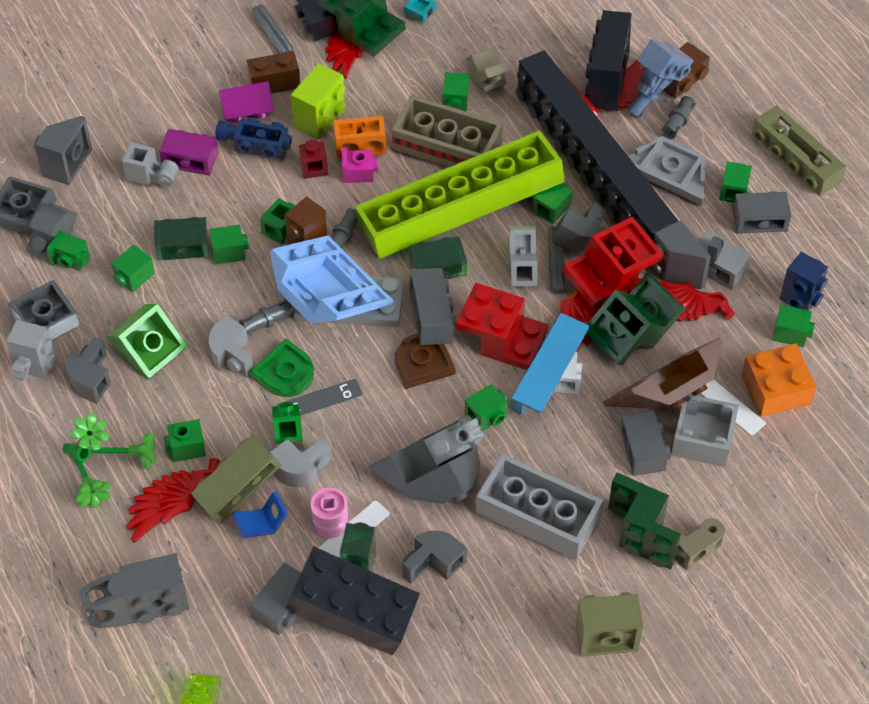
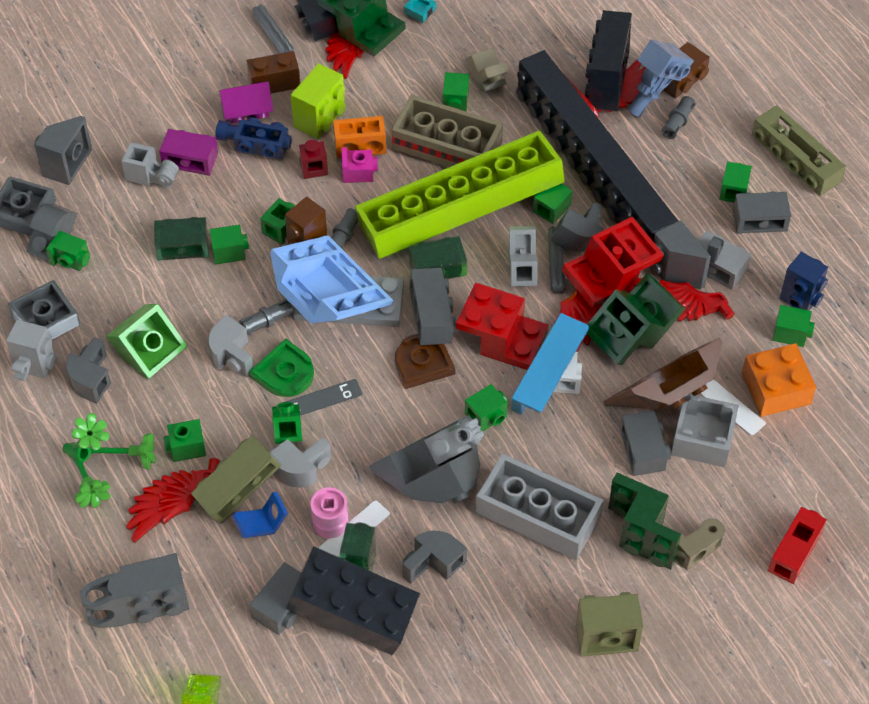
(132, 268): green brick -> none
(672, 167): light grey wing -> none
(797, 545): none -> red brick

